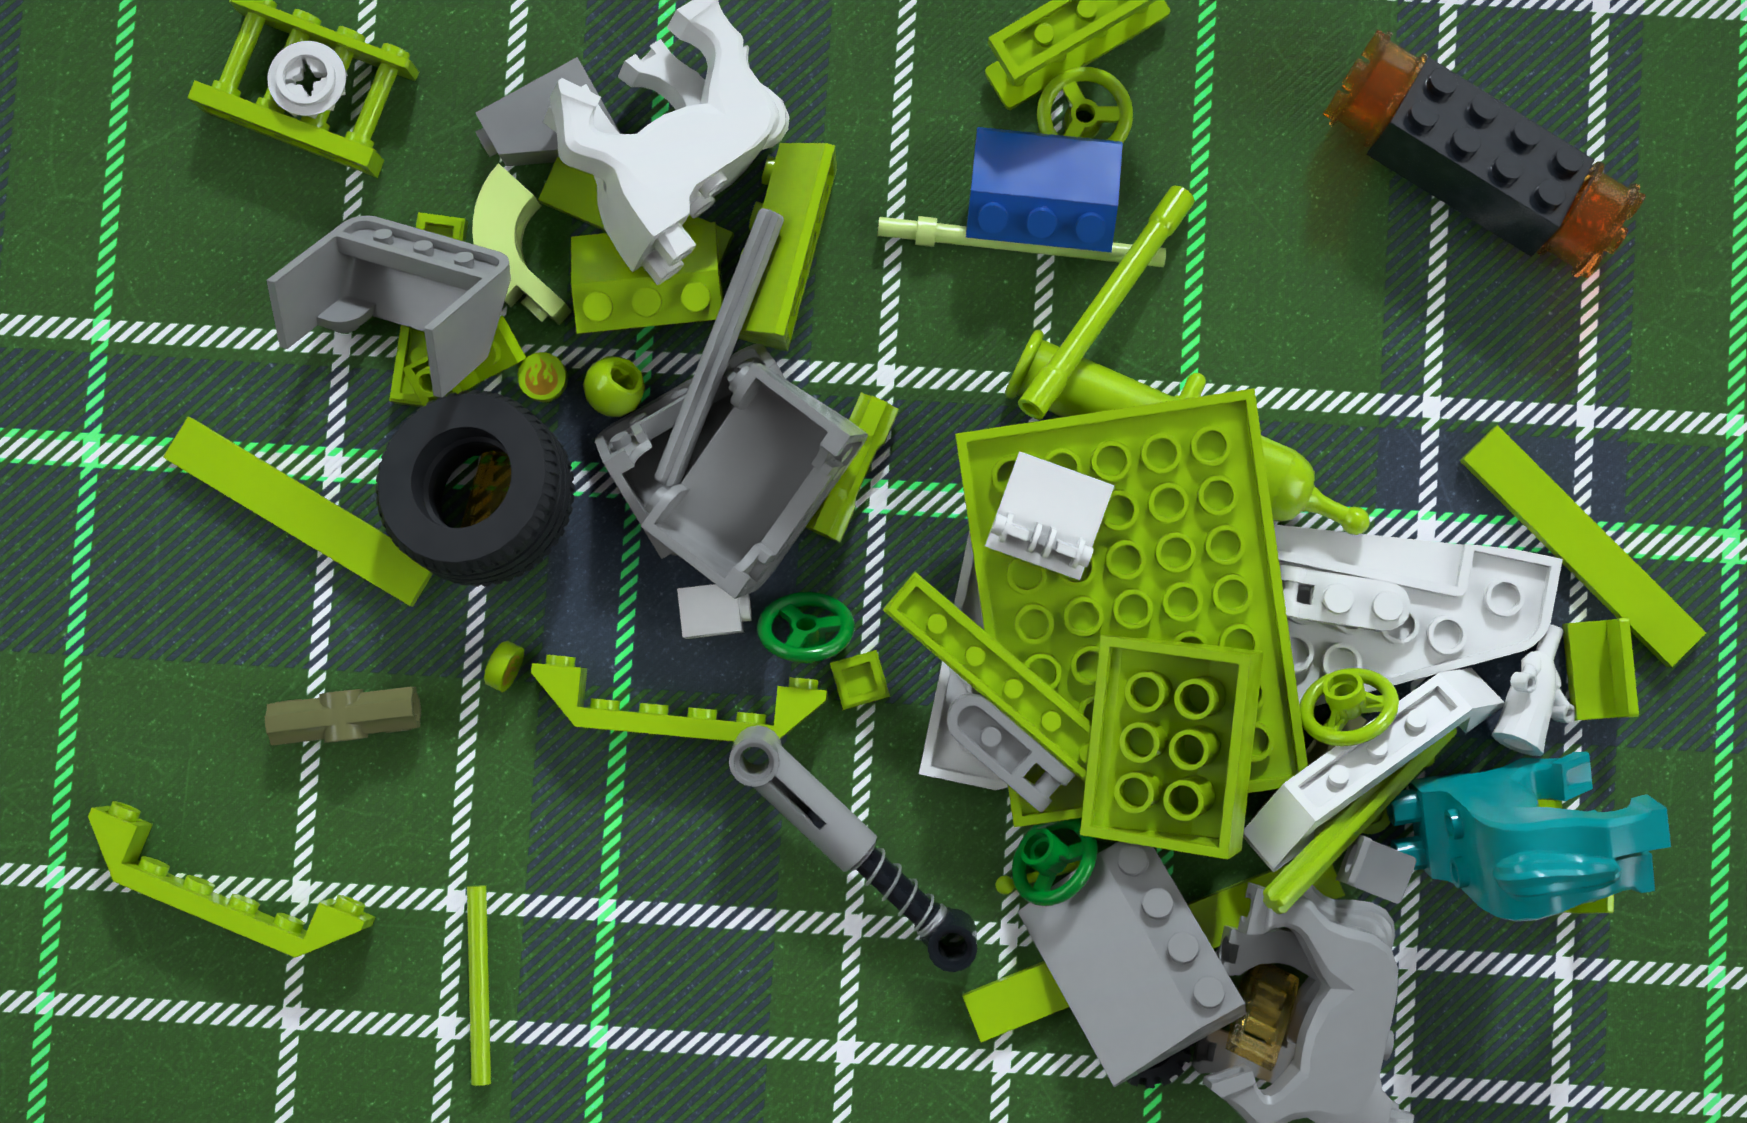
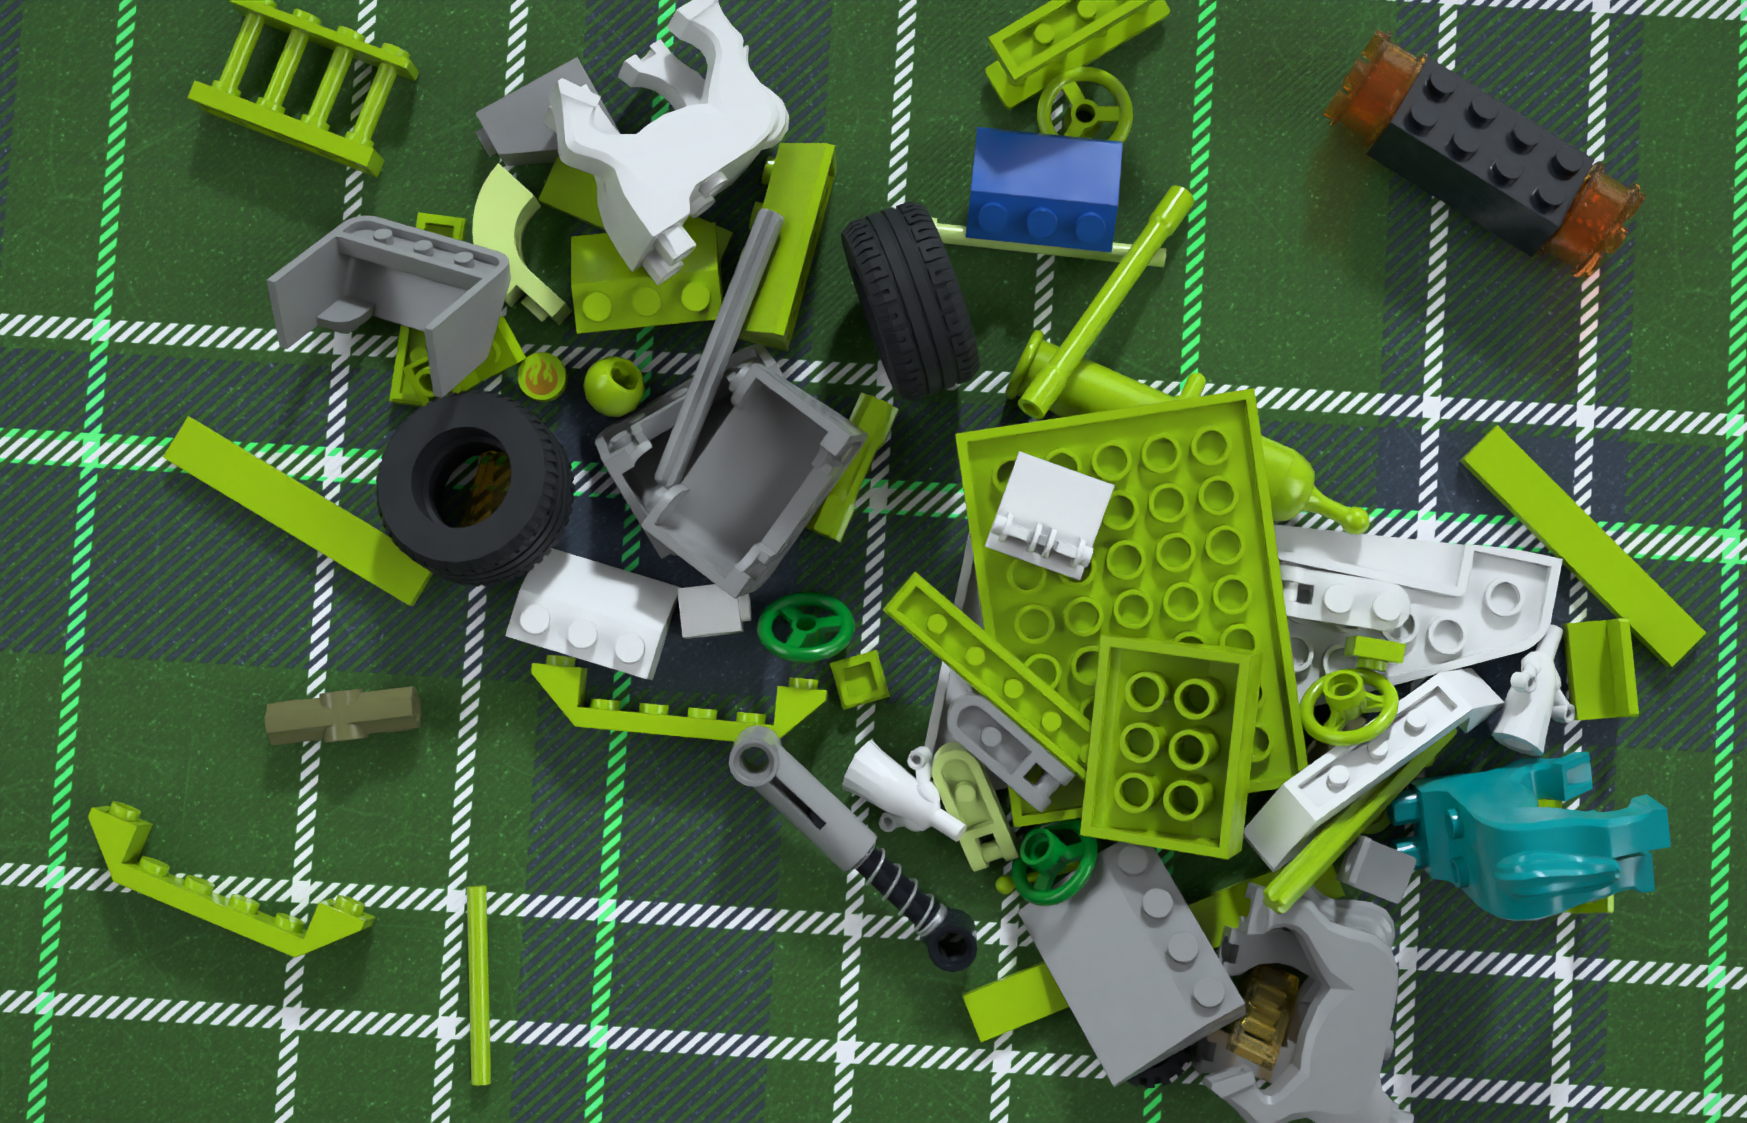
(289, 68): white gear -> none
(503, 666): lime tile -> none
(594, 613): none -> white slope
(905, 798): none -> white piece
(911, 300): none -> black tyre
(972, 800): none -> yellowish green plate
(1374, 653): none -> lime plate

